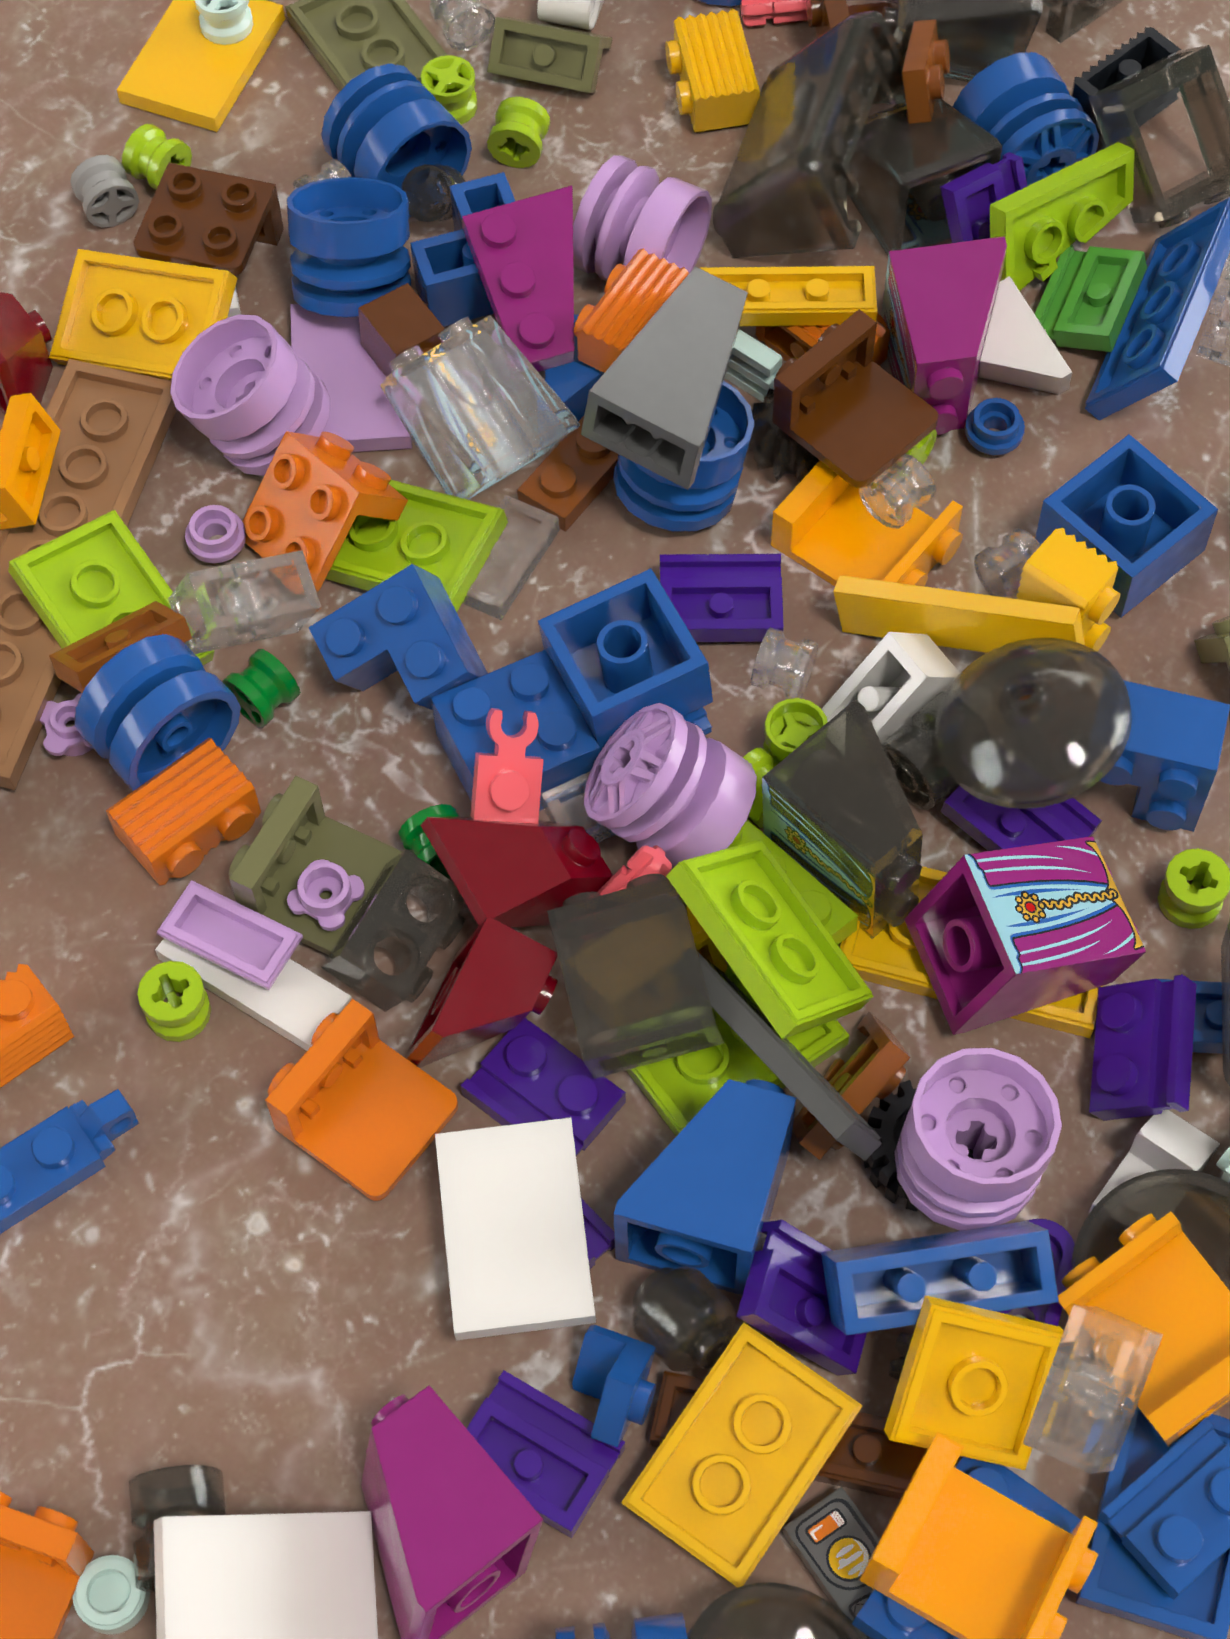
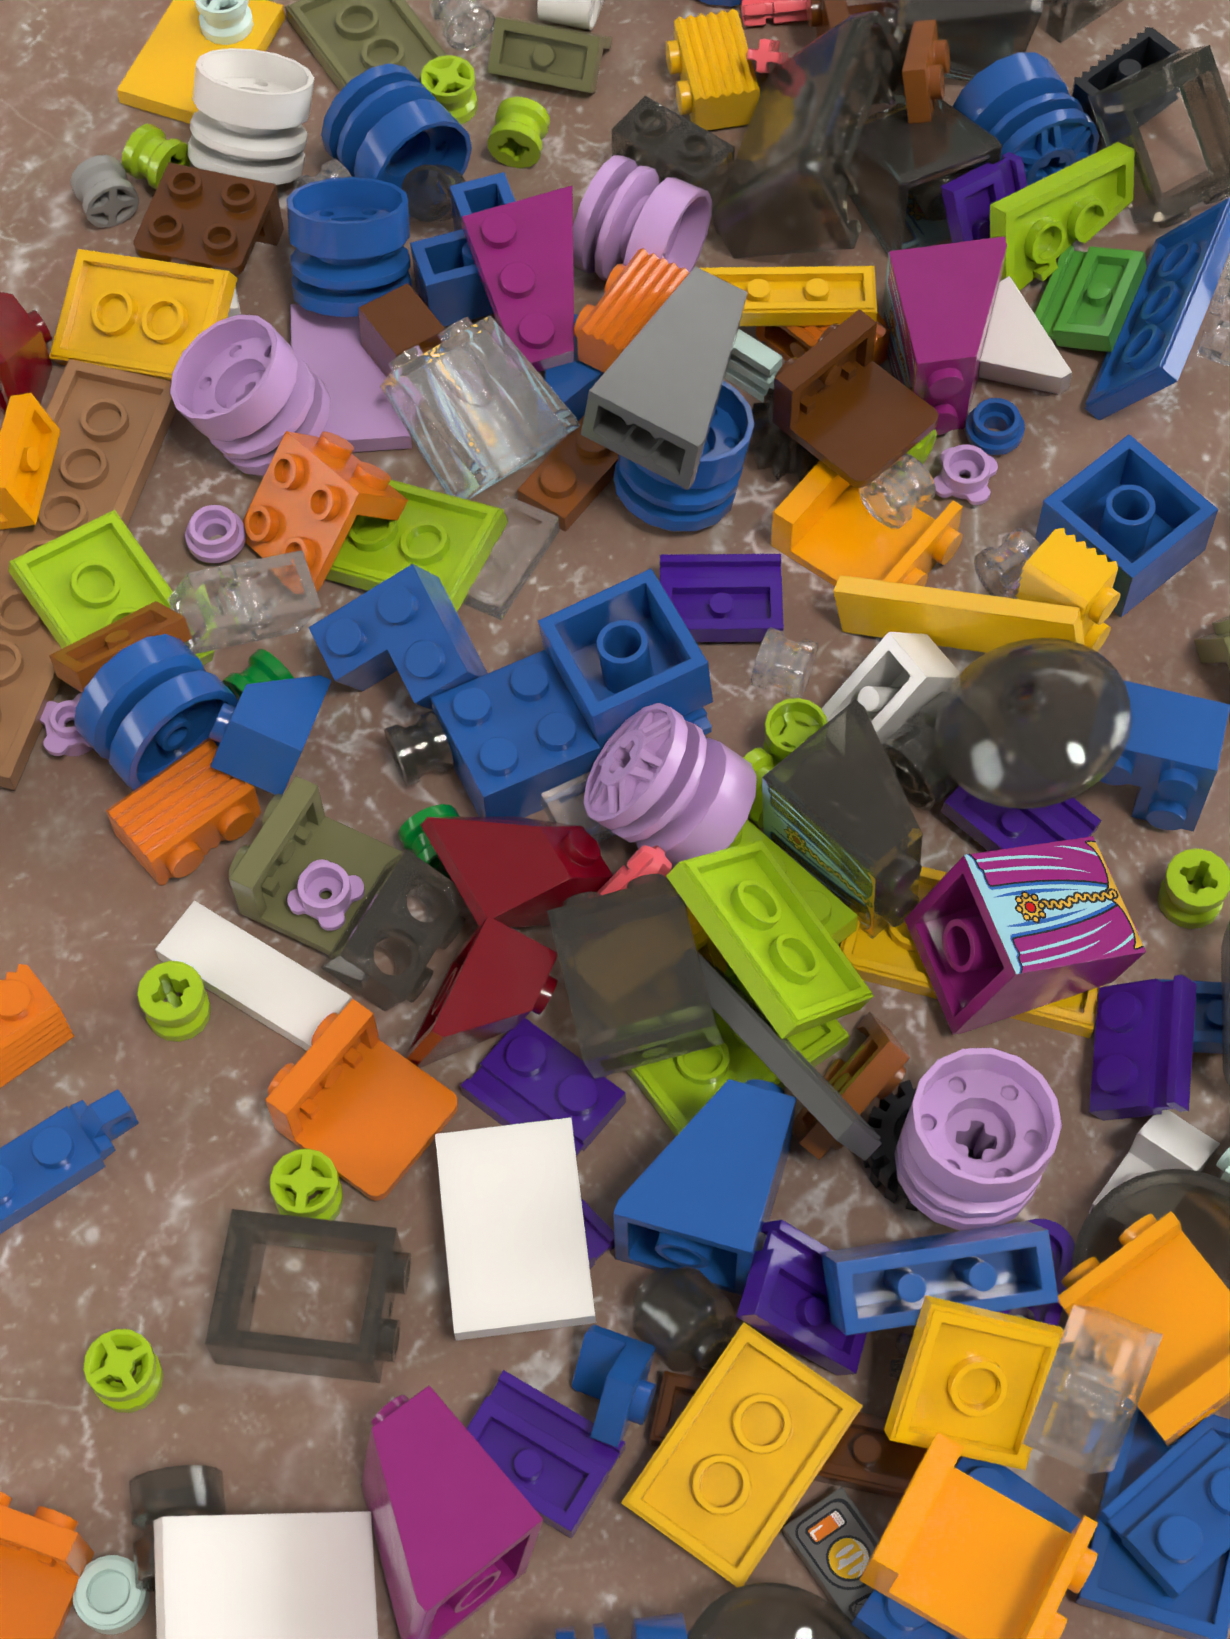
(113, 1358): none -> lime wheel
(230, 935): lavender tile -> none
(238, 1282): none -> clear smoke window
(250, 114): none -> white wheel
(267, 730): none -> blue slope
(303, 1174): none -> lime wheel
(419, 748): none -> clear smoke wheel
(508, 781): coral plate -> none
(673, 147): none -> clear smoke brick
(767, 55): none -> coral axle
(965, 461): none -> lavender plate

